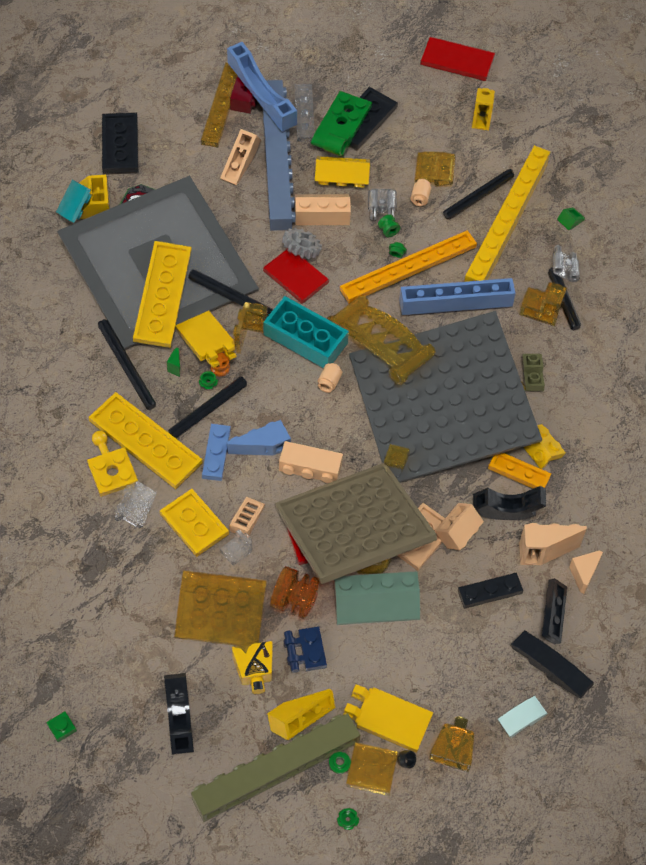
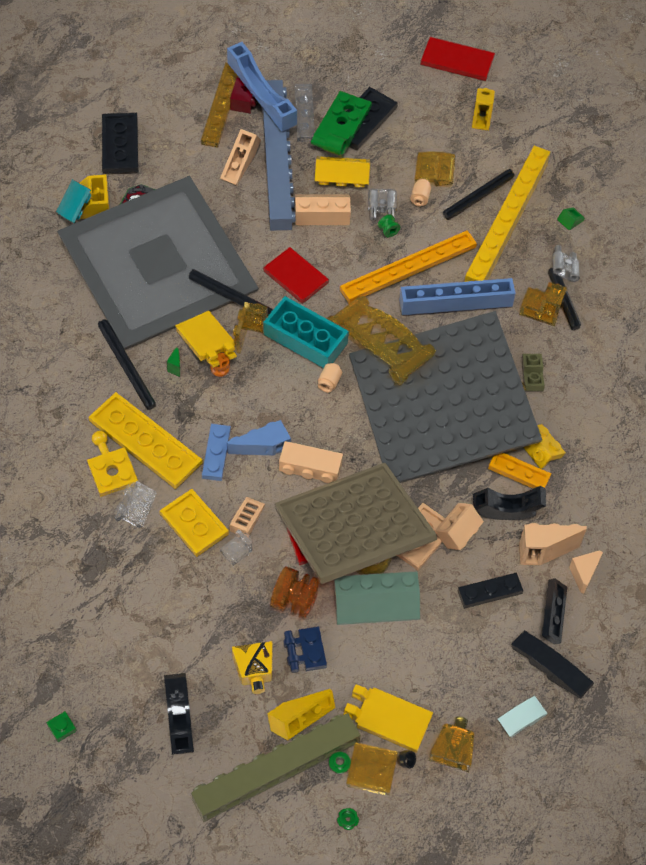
(162, 294): yellow plate -> none
(207, 407): black axle -> none
(208, 376): green plate -> none
(220, 609): clear yellow slope -> none
(301, 243): light grey gear -> none
(396, 456): clear yellow plate -> none
(397, 249): green plate -> none

